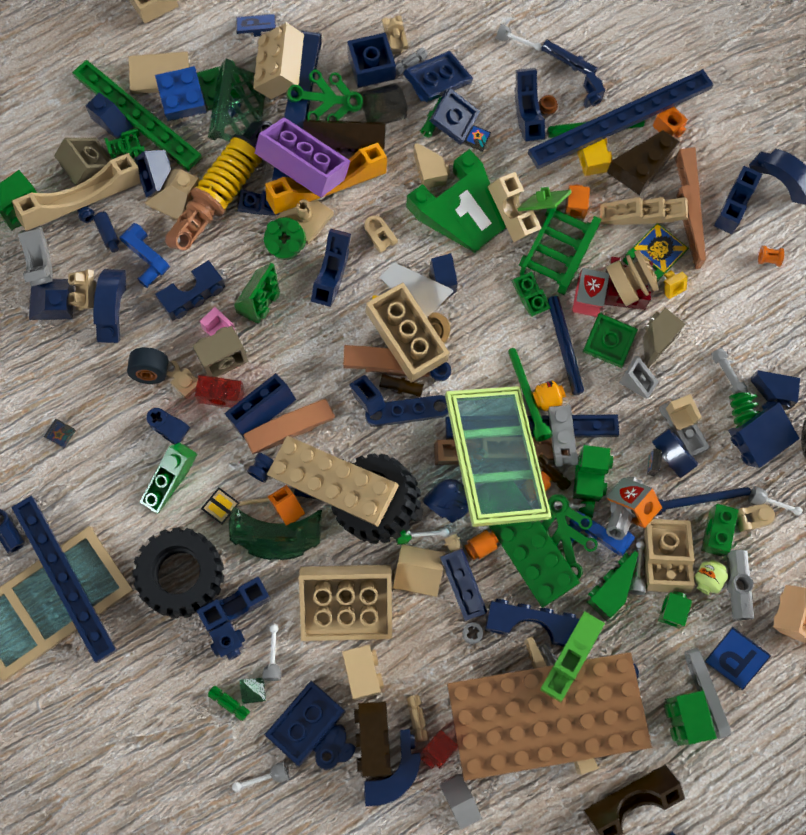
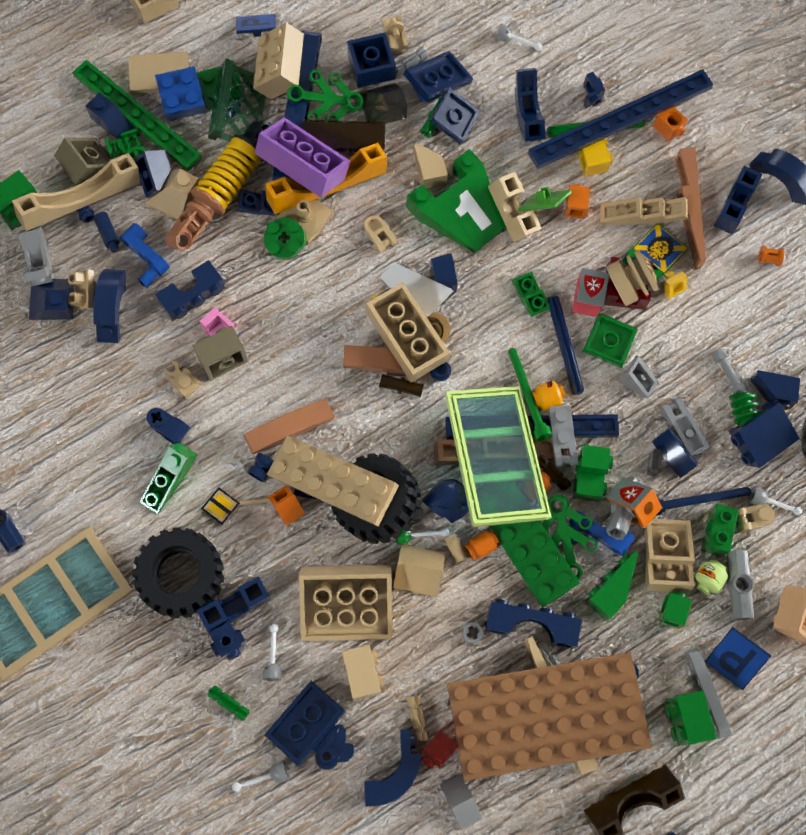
(59, 433): clear smoke tile -> none
(64, 579): dark blue plate -> none
(147, 365): black wheel -> none
(218, 391): clear red brick -> none
(252, 690): clear green slope -> none
(258, 294): green slope -> none
(260, 405): dark blue brick -> none
(273, 539): clear green windscreen -> none
(333, 267): dark blue arch -> none
(367, 395): dark blue piece -> none
(373, 739): dark brown wedge -> none
(409, 411): dark blue plate -> none
(463, 584): dark blue plate -> none
(477, 138): tile -> none
(548, 105): dark orange plate -> none
(572, 262): green fence -> none
(572, 656): bright green slope -> none
(576, 62): dark blue pin -> none
(586, 507): green hinge -> none
(637, 584): hinge -> none
(643, 162): dark brown wedge -> none
(659, 334): dark tan slope -> none
(683, 412): tan panel -> none

